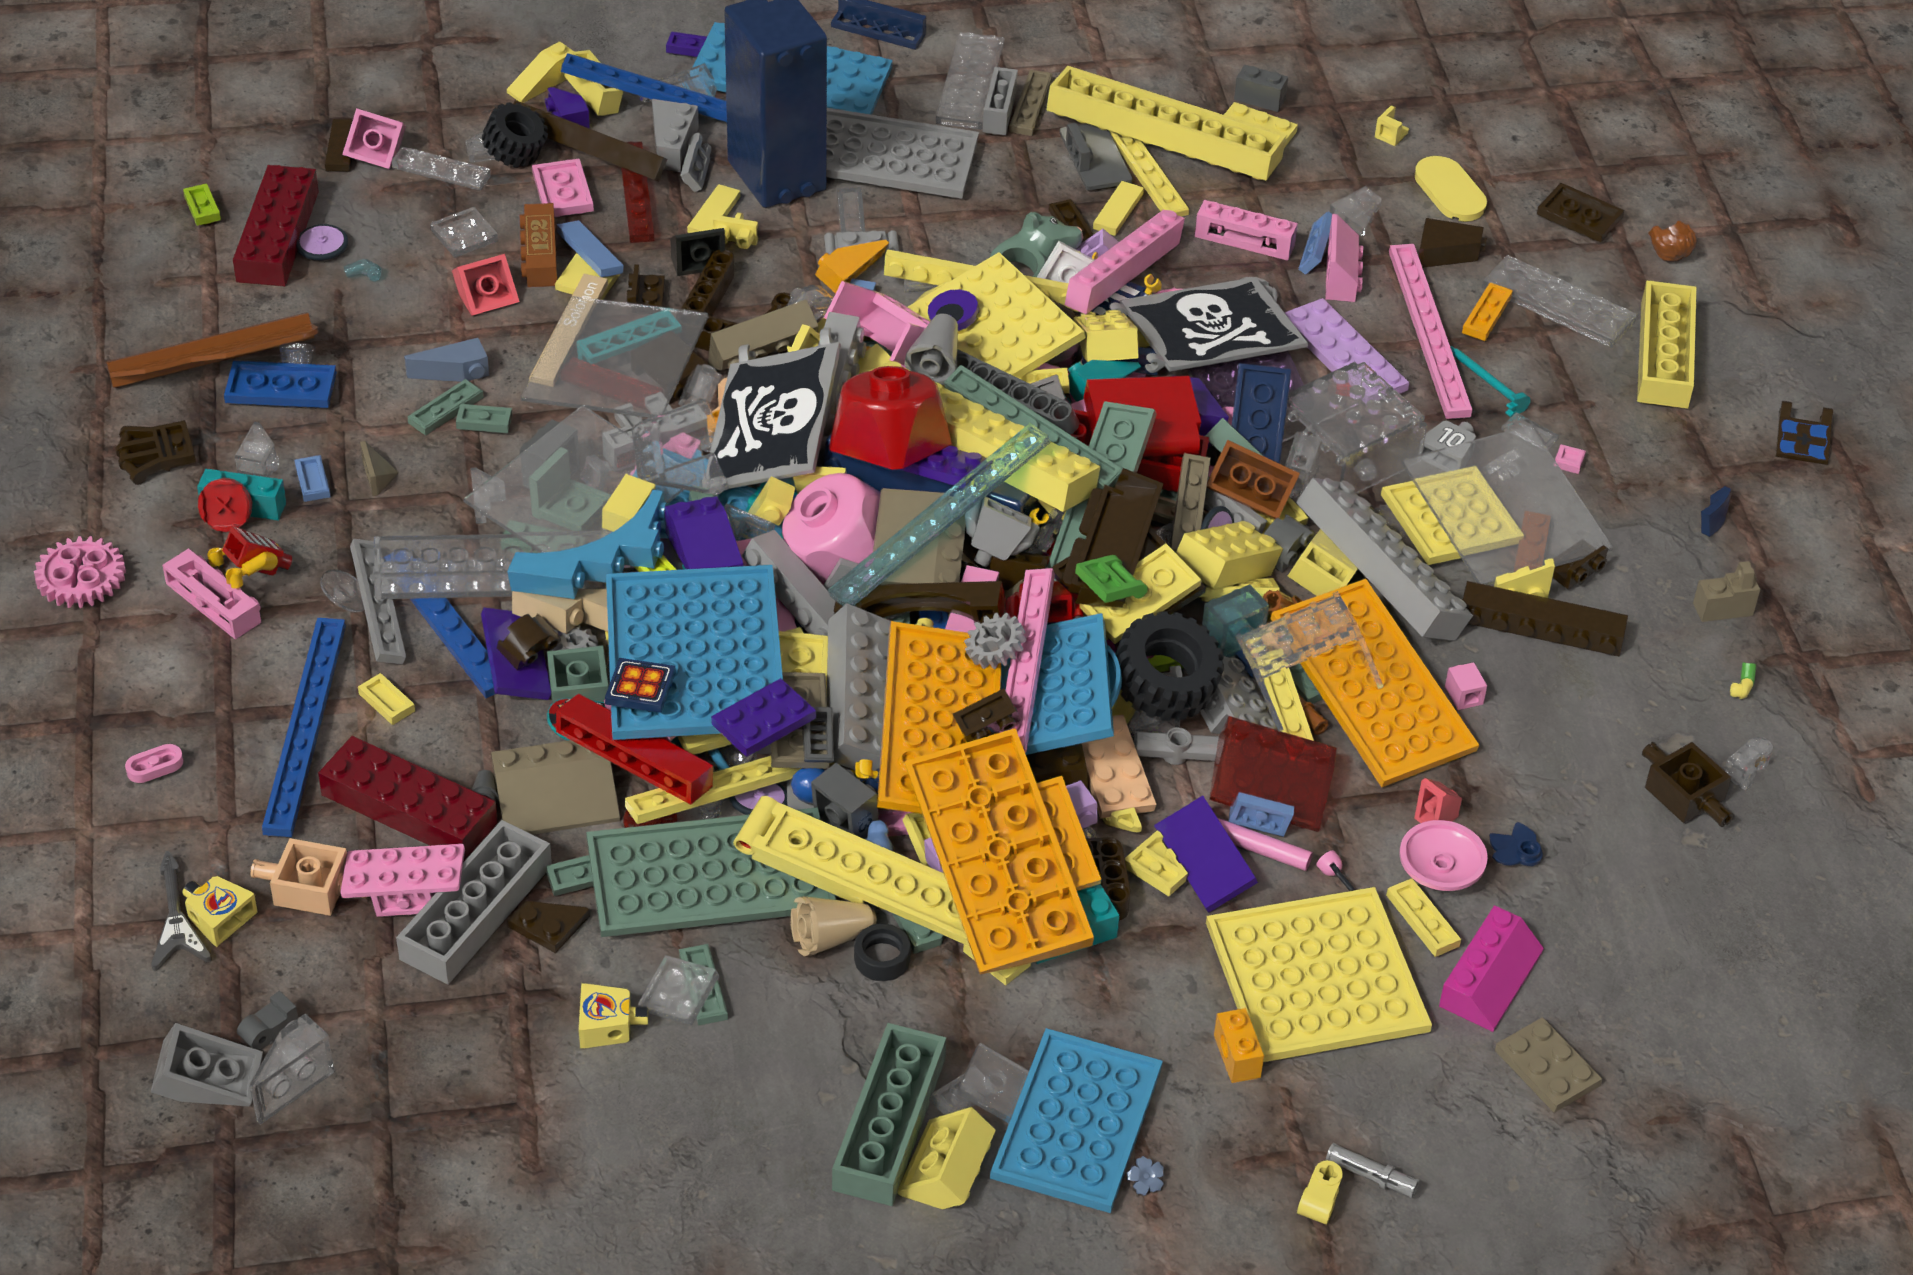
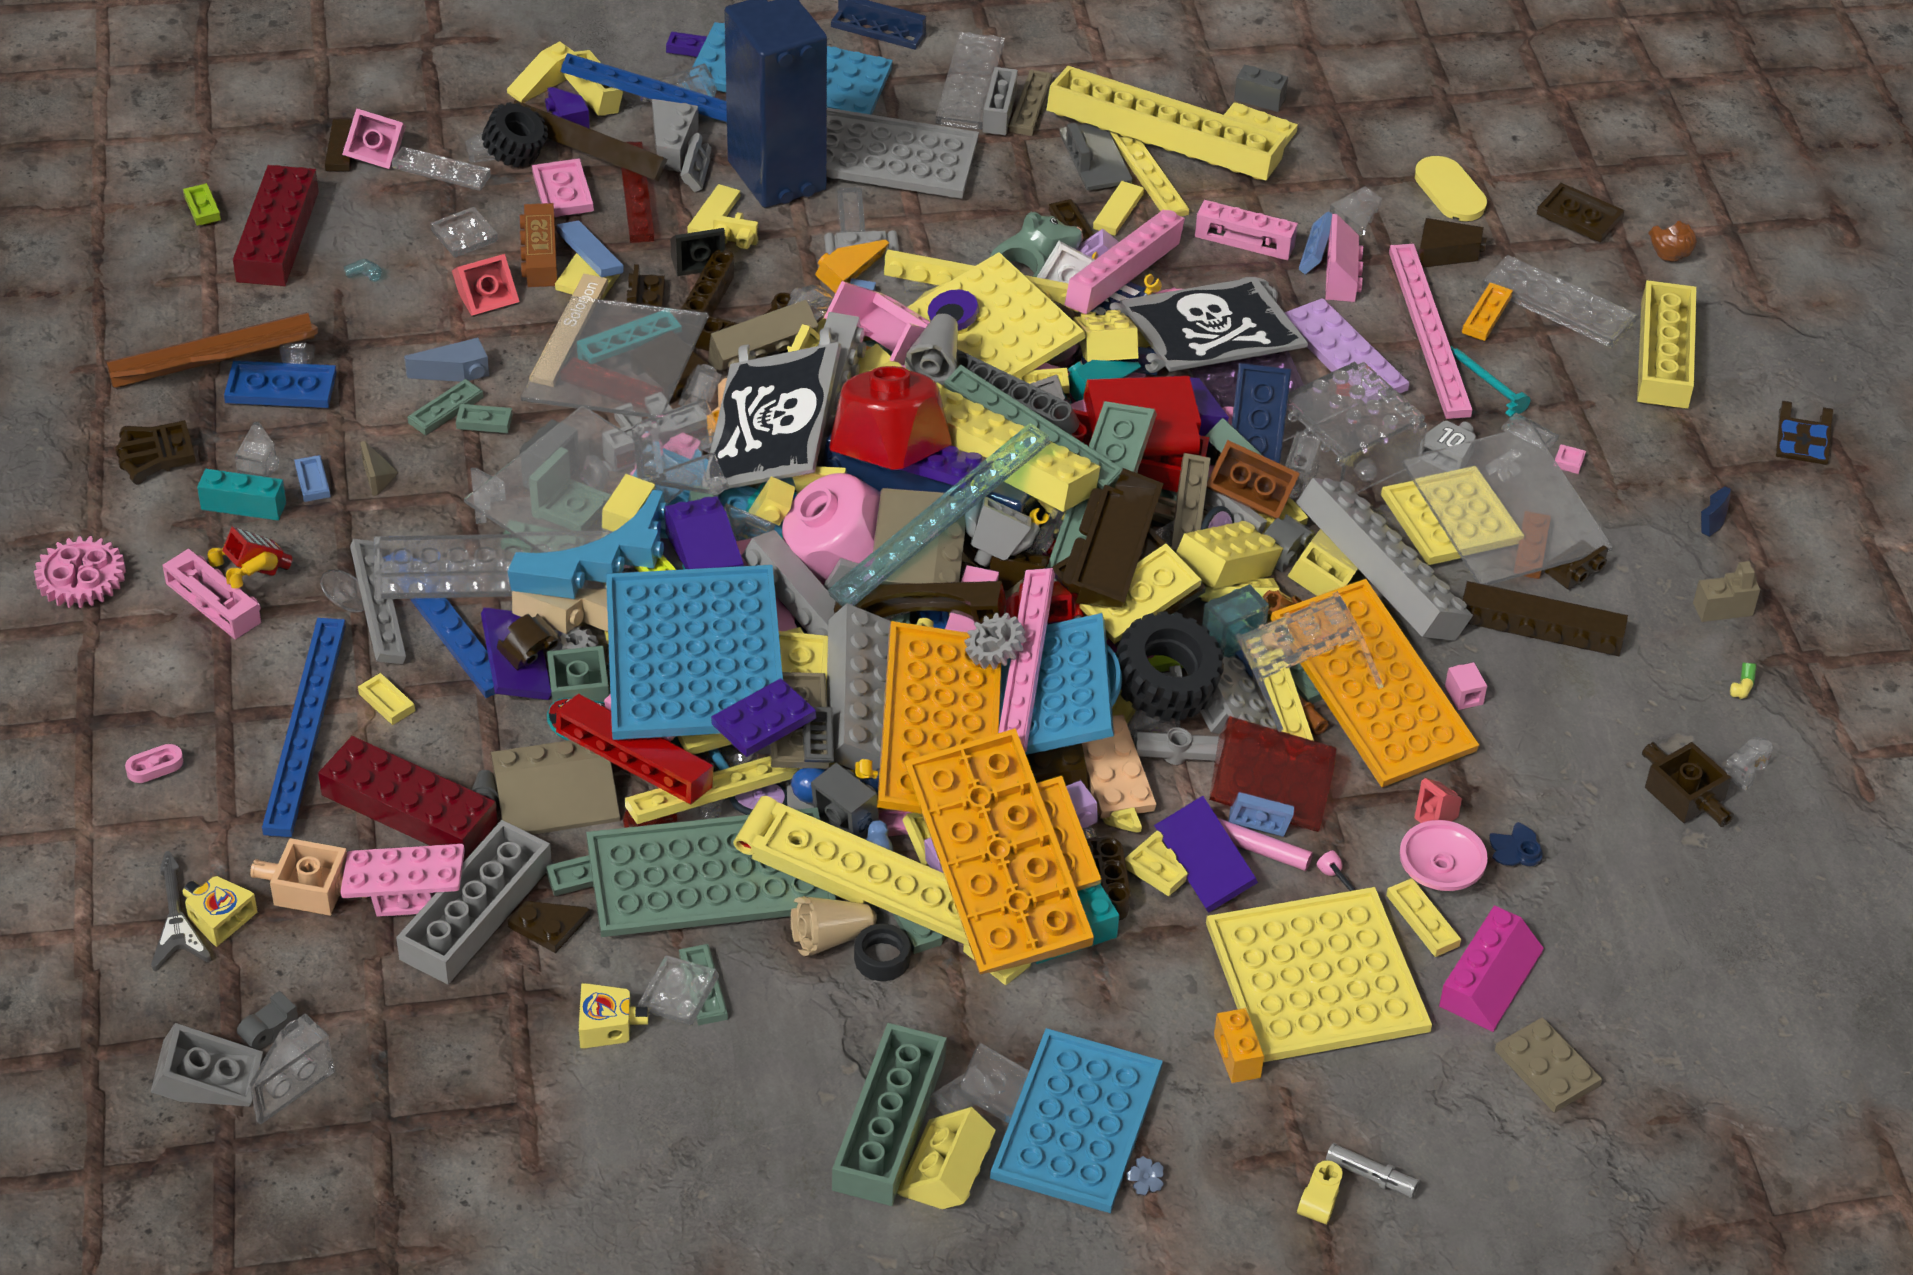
(225, 504): red tile -> none
(322, 242): lavender wheel -> none
(640, 685): tile -> none
(987, 716): dark brown bracket -> none
(1110, 579): bright green plate -> none
(1389, 129): light yellow panel -> none
(1529, 581): light yellow wing -> none

